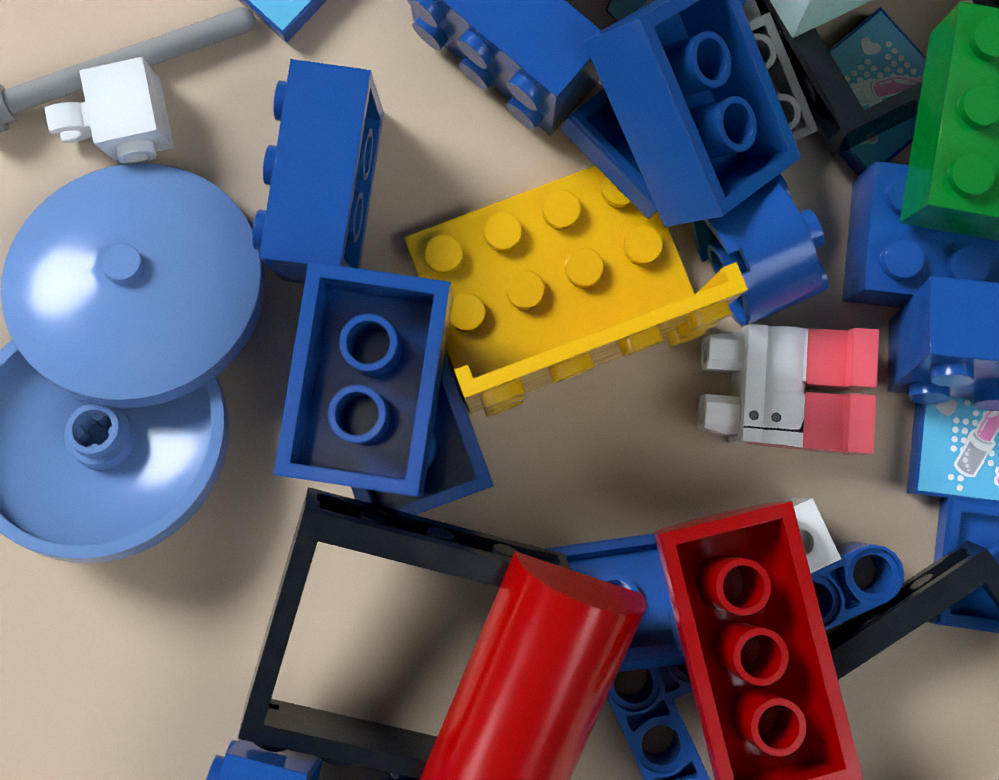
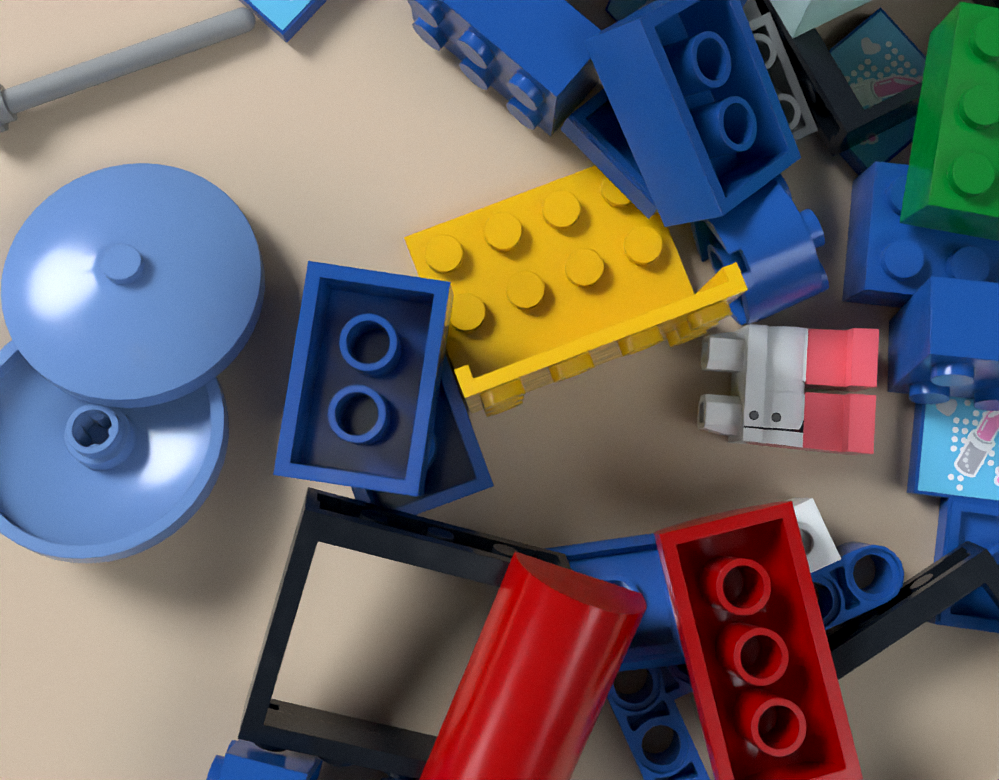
(120, 111): white brick -> none
(319, 169): blue brick -> none

